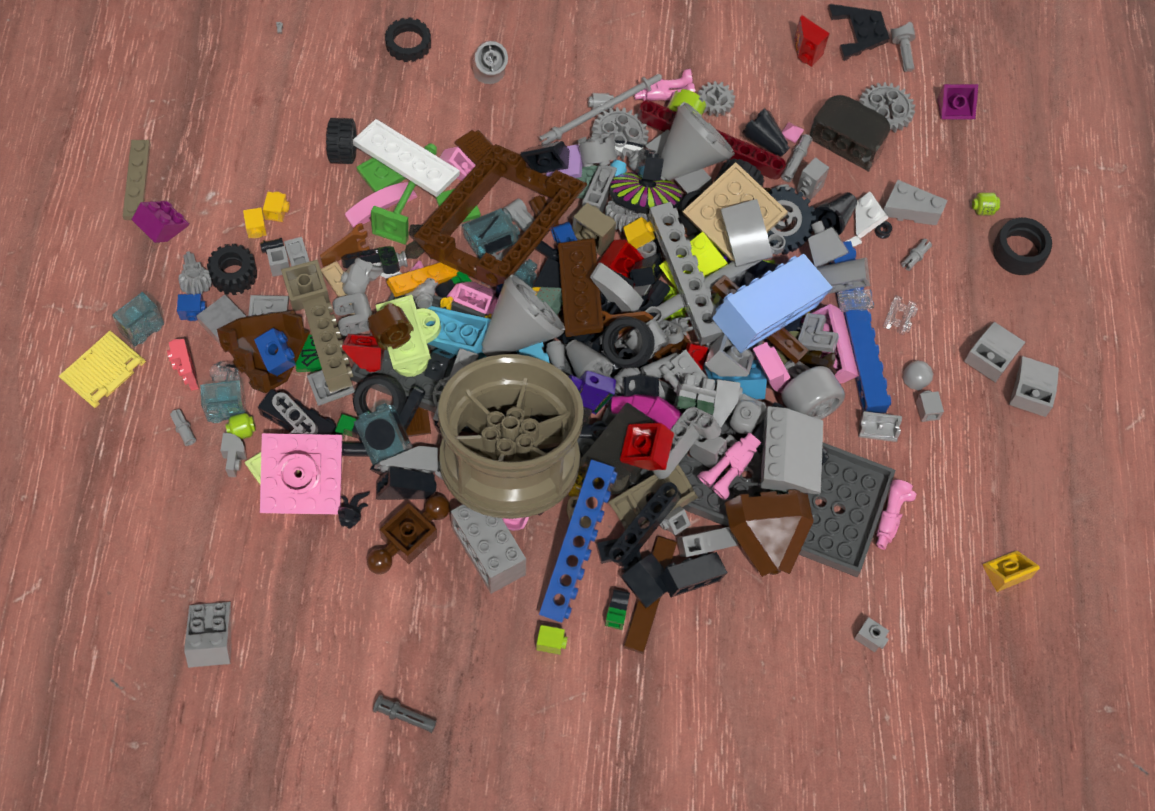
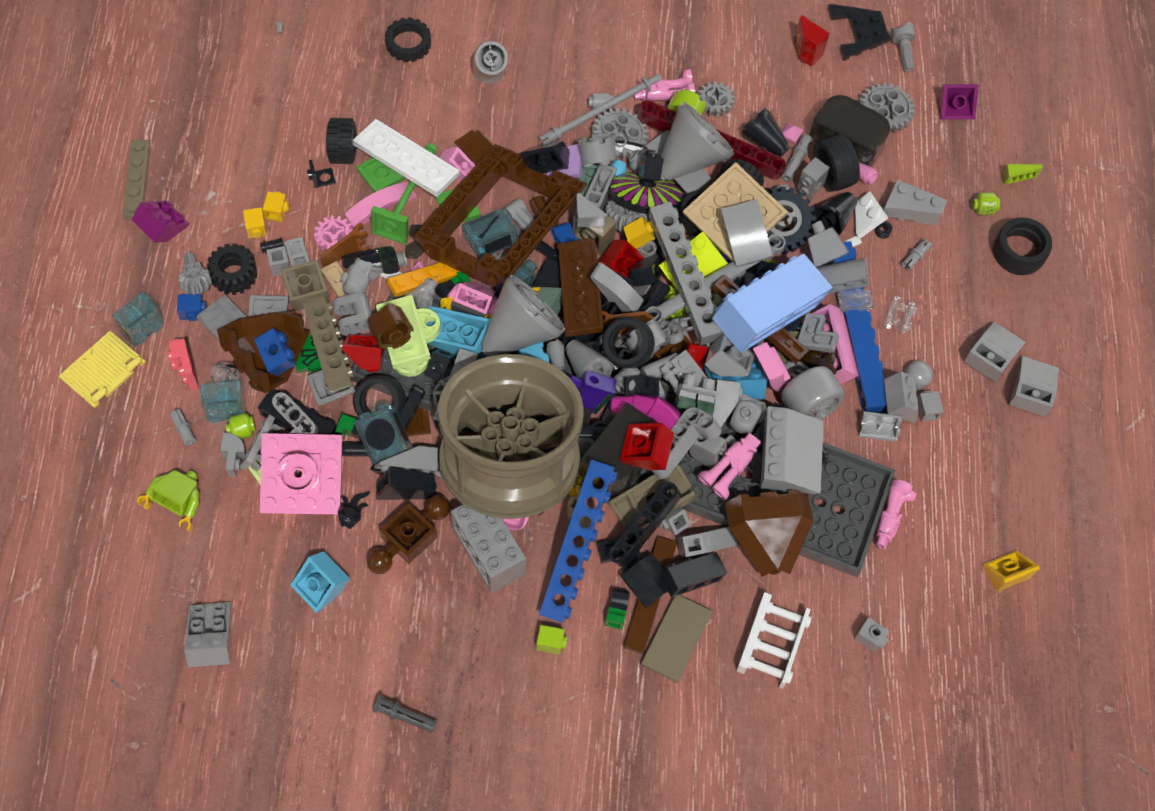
(174, 493): none -> lime torso
(256, 445): none -> light grey plate
(315, 176): none -> black bracket
(319, 581): none -> medium azure slope
(331, 231): none -> bright pink gear
(589, 214): none -> light grey slope
(676, 638): none -> dark tan tile
(755, 643): none -> white fence
(842, 159): none -> black tyre
(867, 173): none -> bright pink cone
(901, 396): none -> light grey slope
(1020, 172): none -> lime slope

